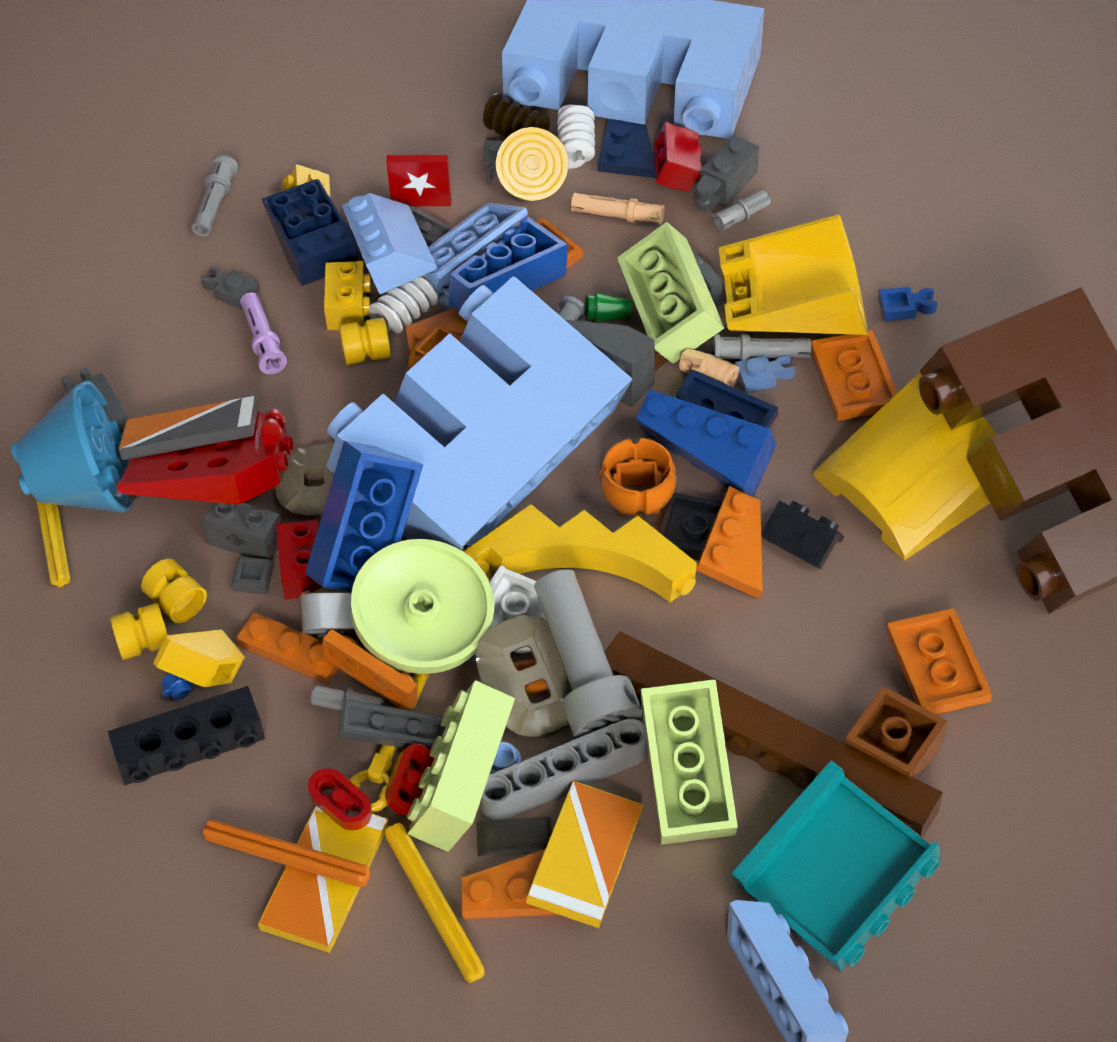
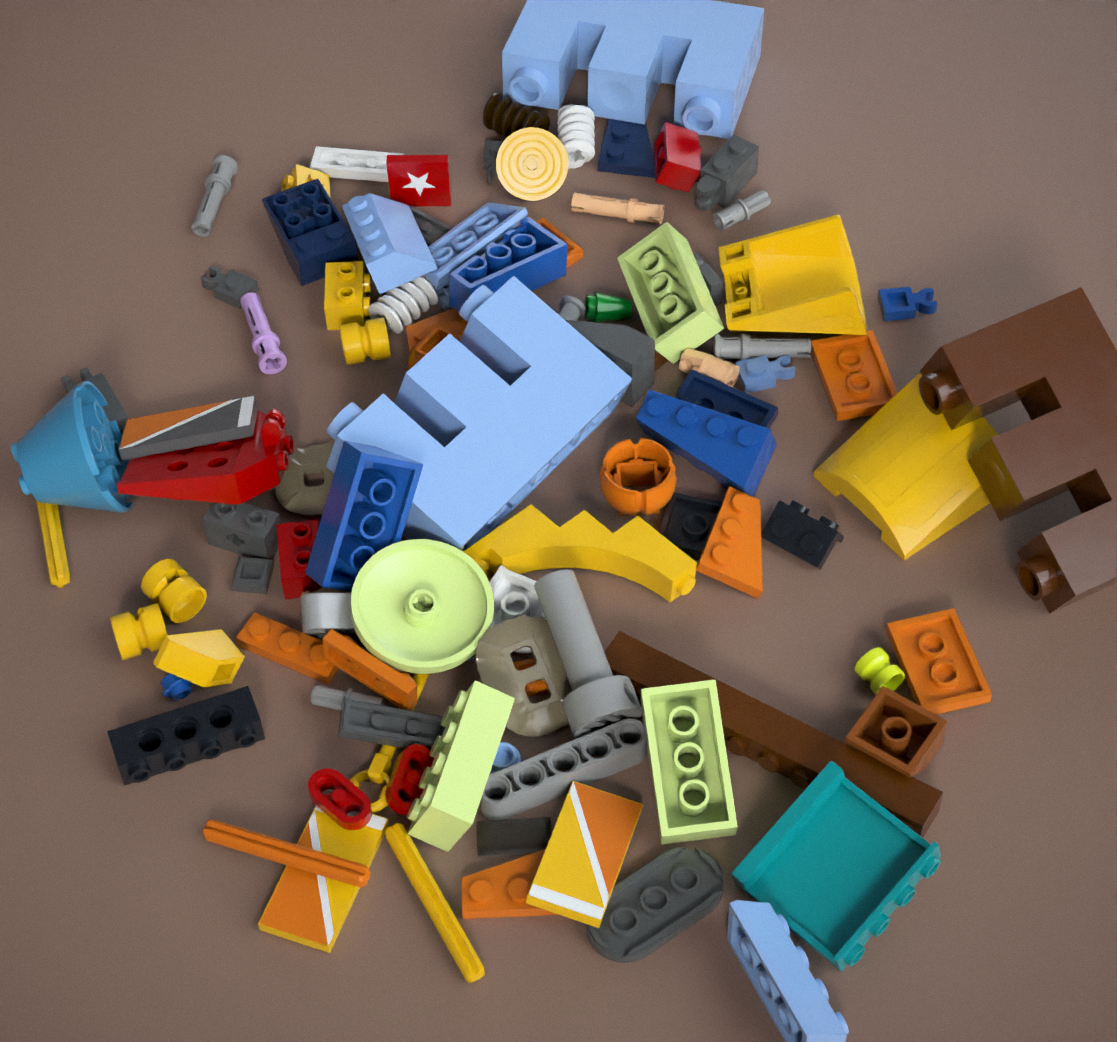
(351, 163): none -> white plate
(657, 904): none -> dark grey tile
(877, 669): none -> neon yellow wheel

